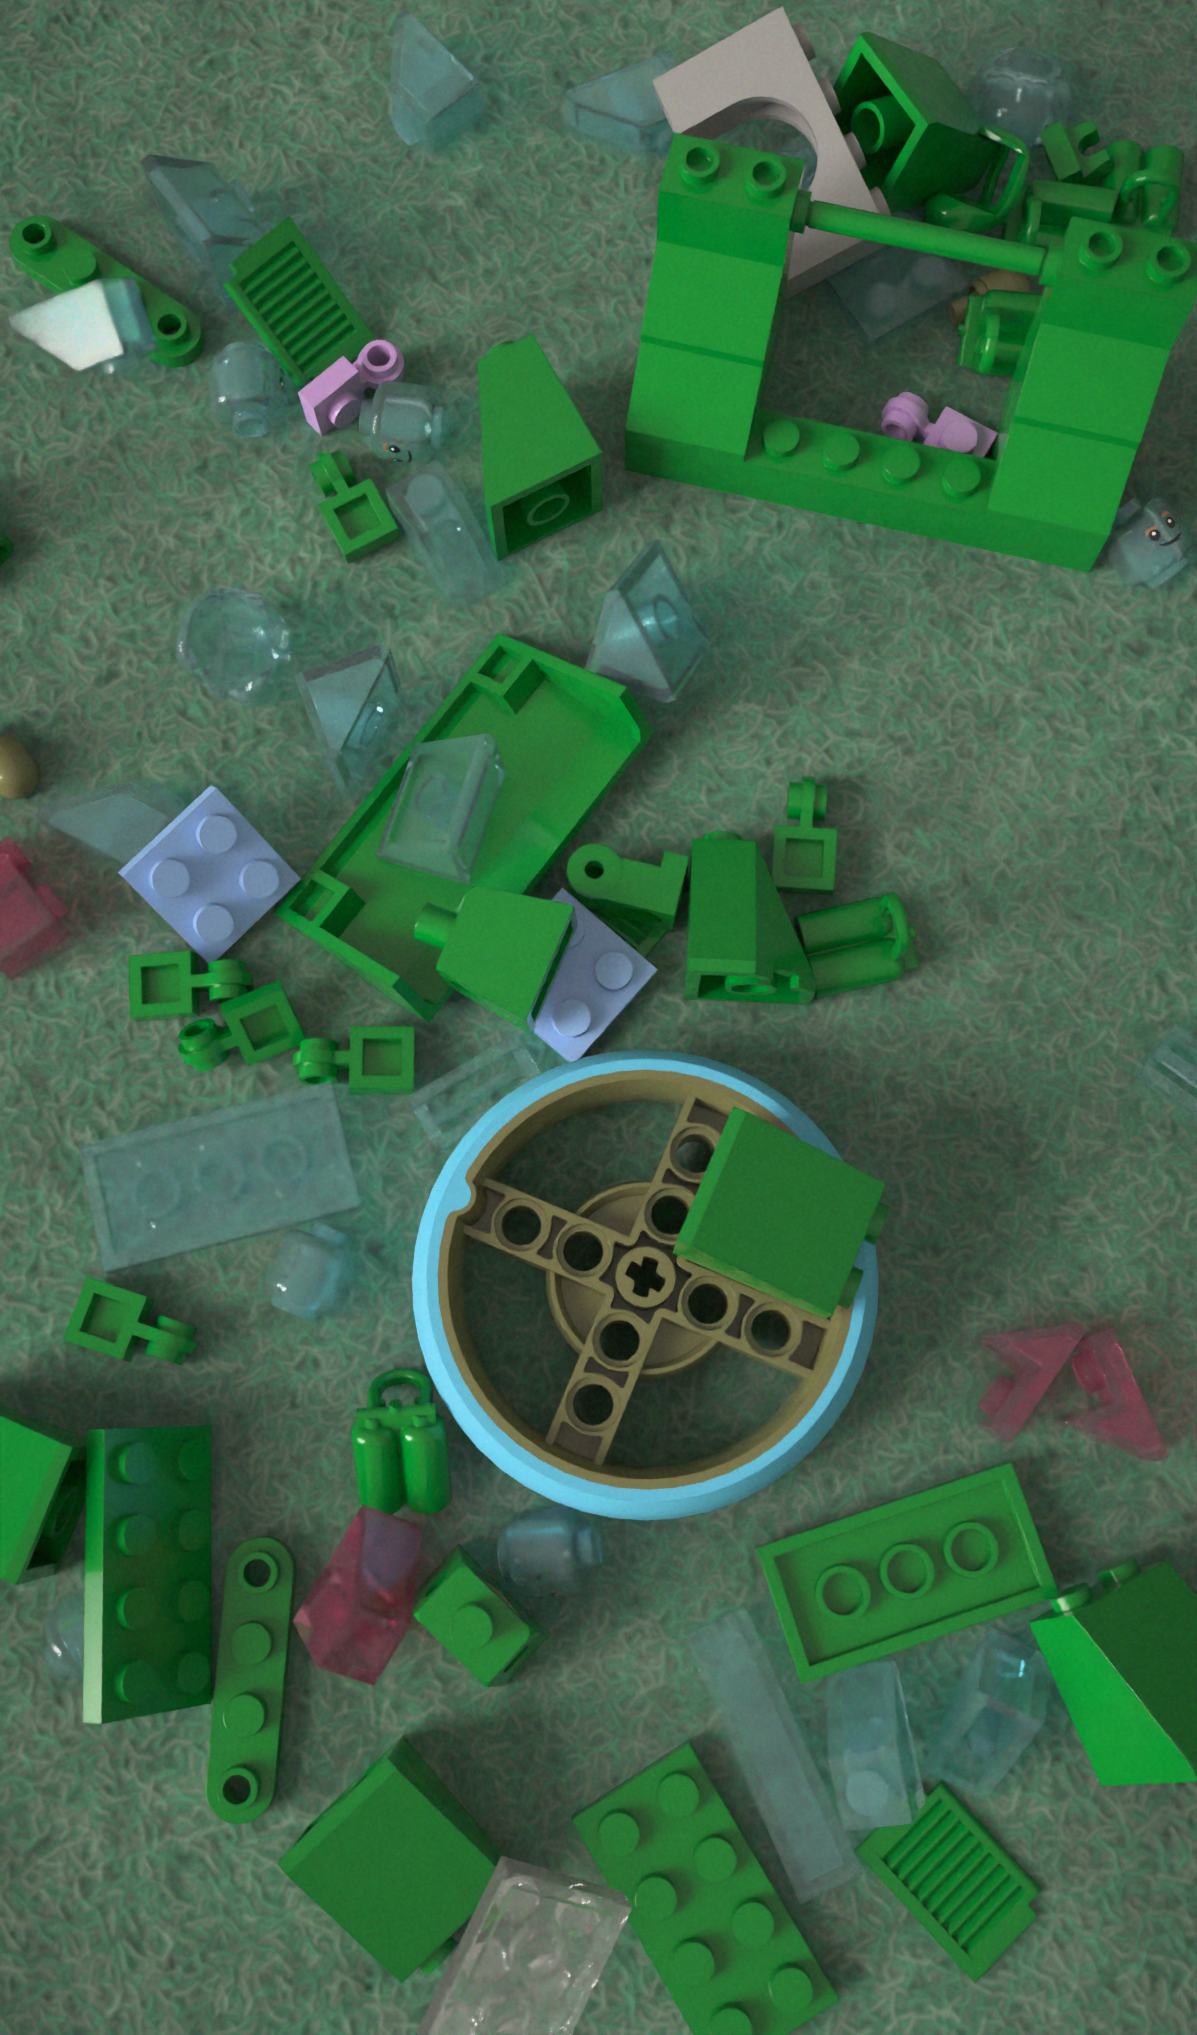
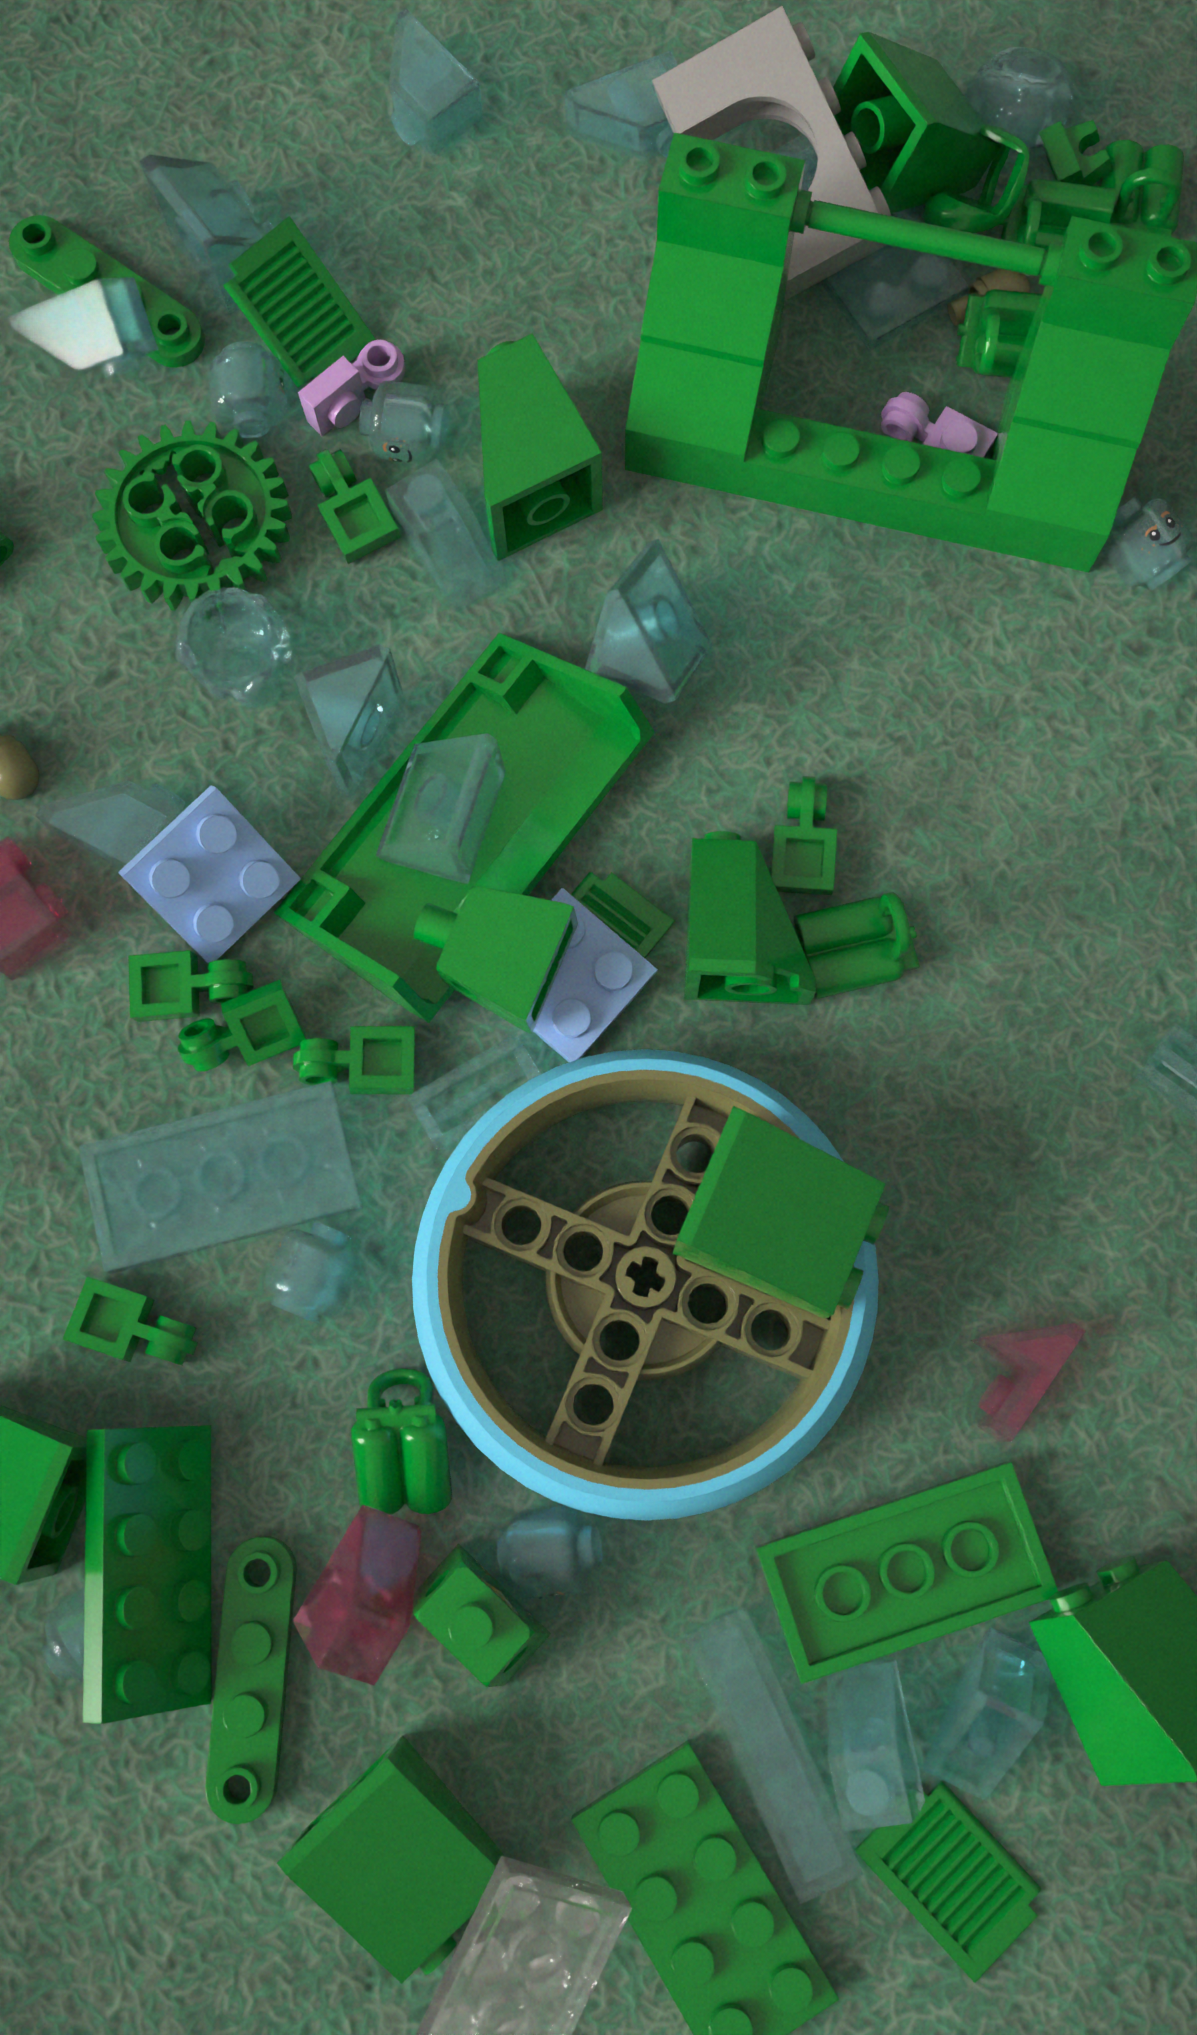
(240, 487): none -> green gear
(626, 886): green leg -> none
(1122, 1414): clear pink slope -> none

